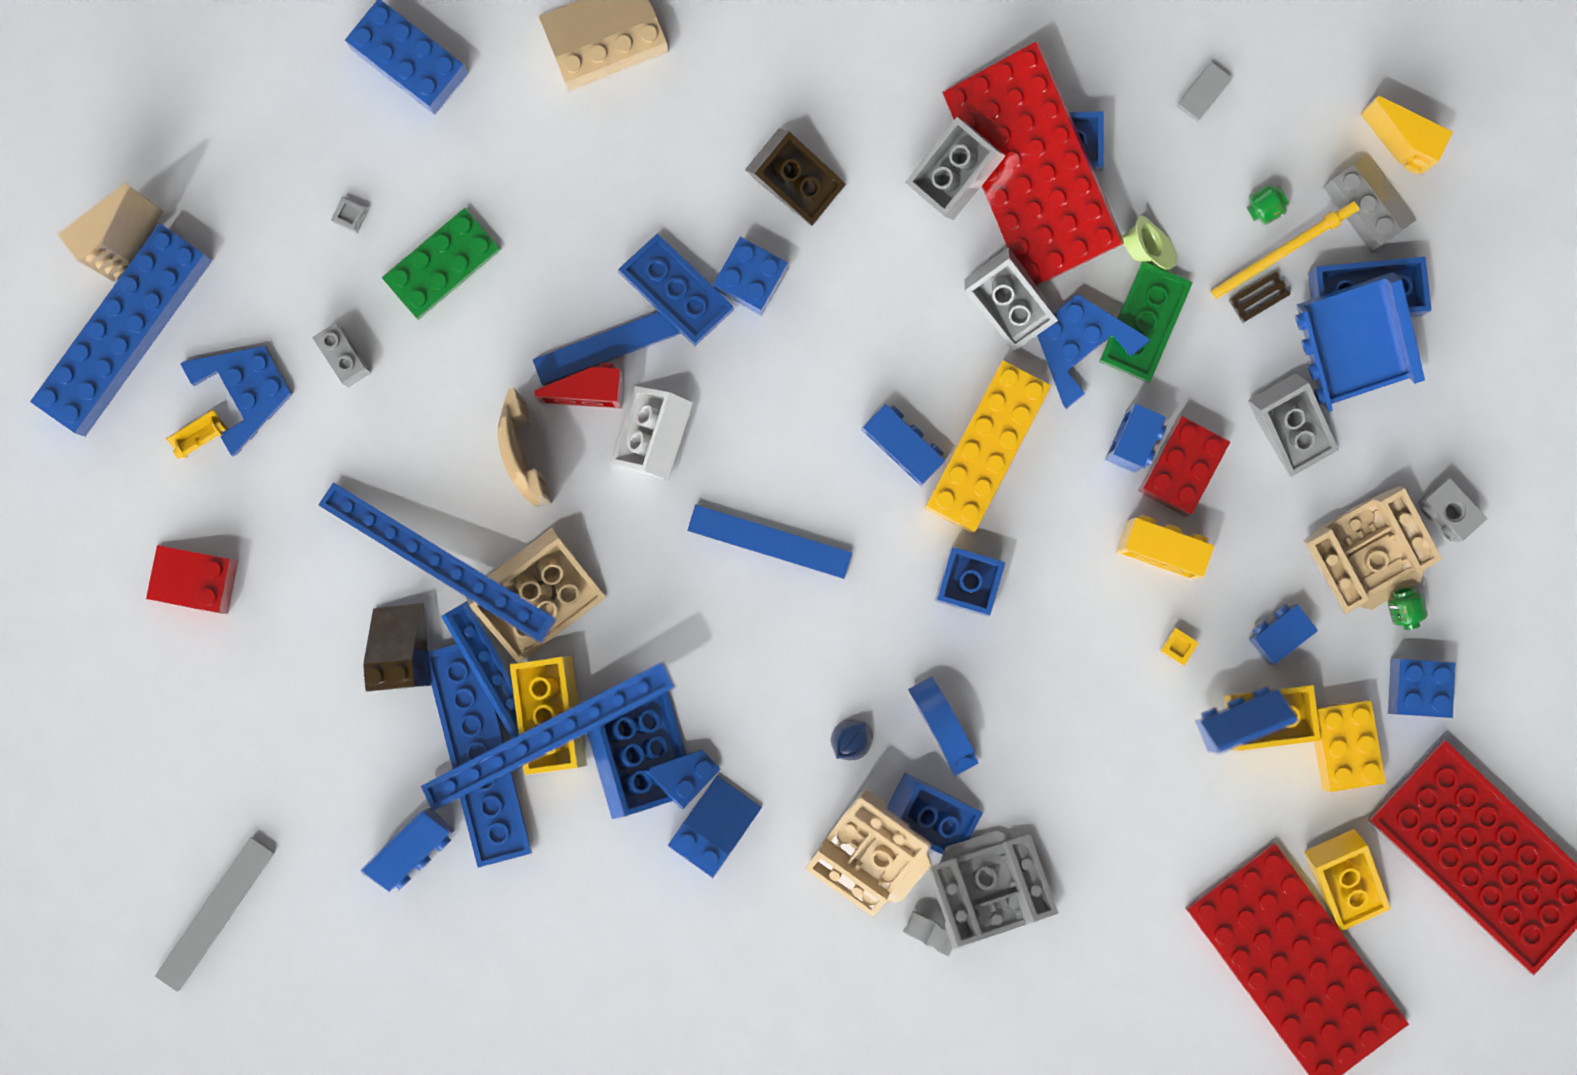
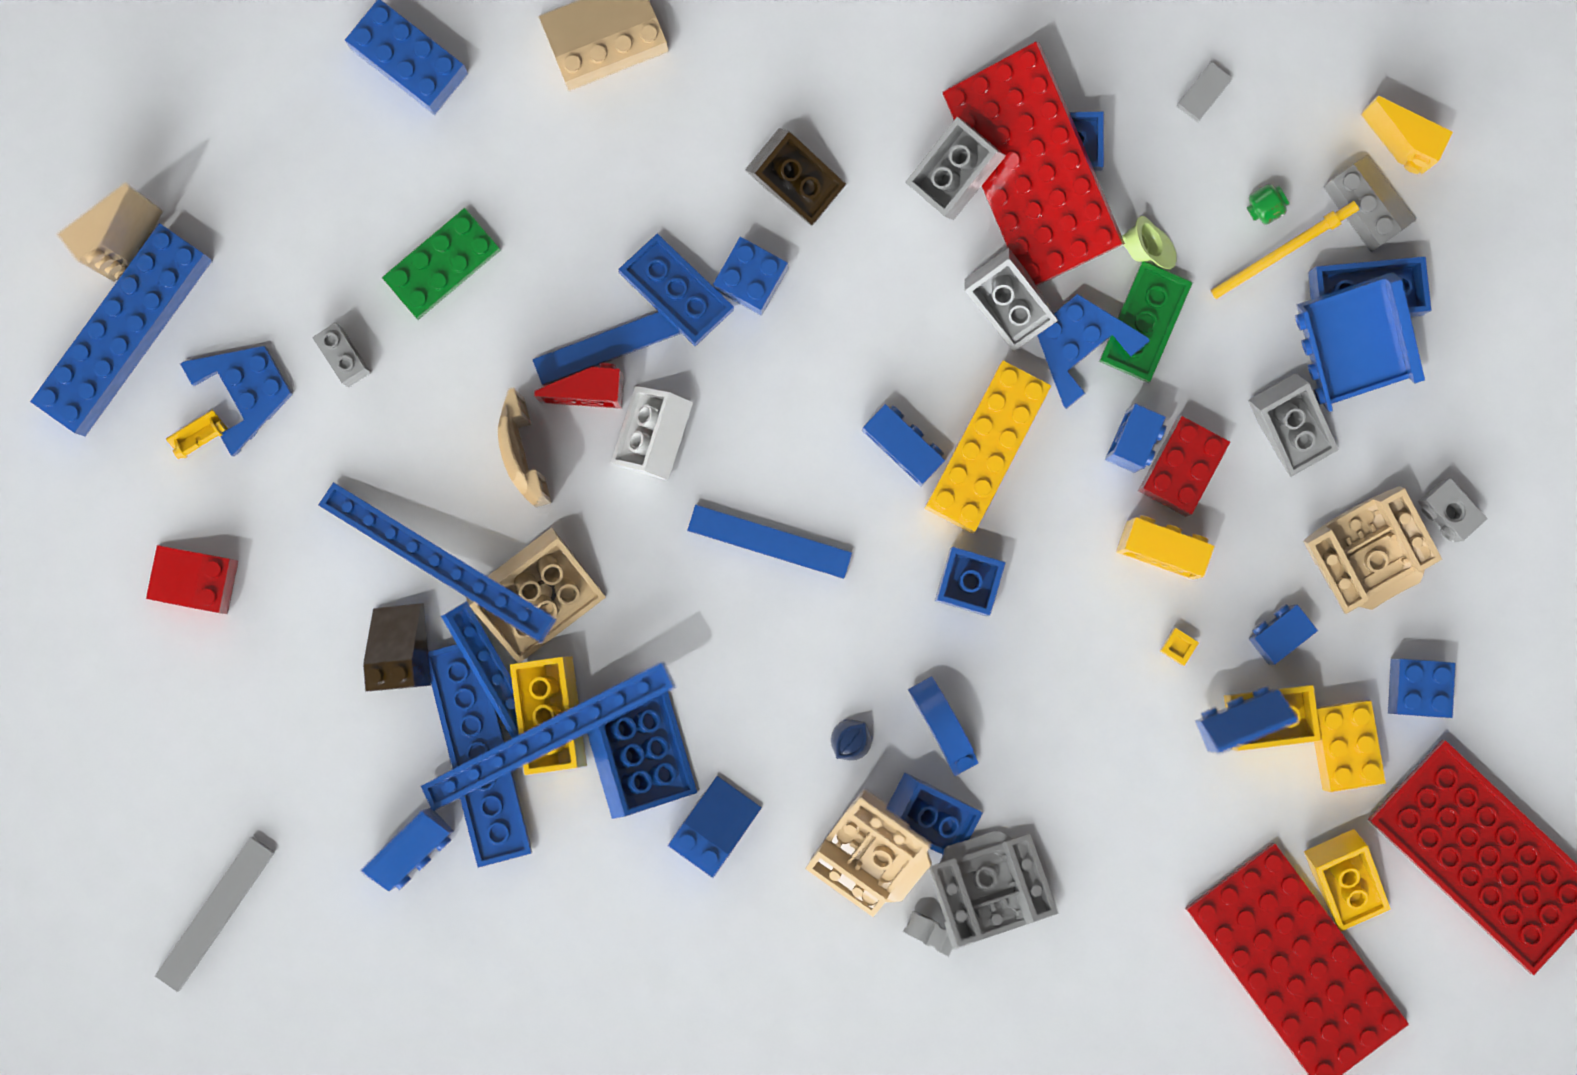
(349, 214): light grey tile -> none
(684, 776): blue wing -> none
(1279, 285): dark brown tile -> none
(1407, 608): green head -> none

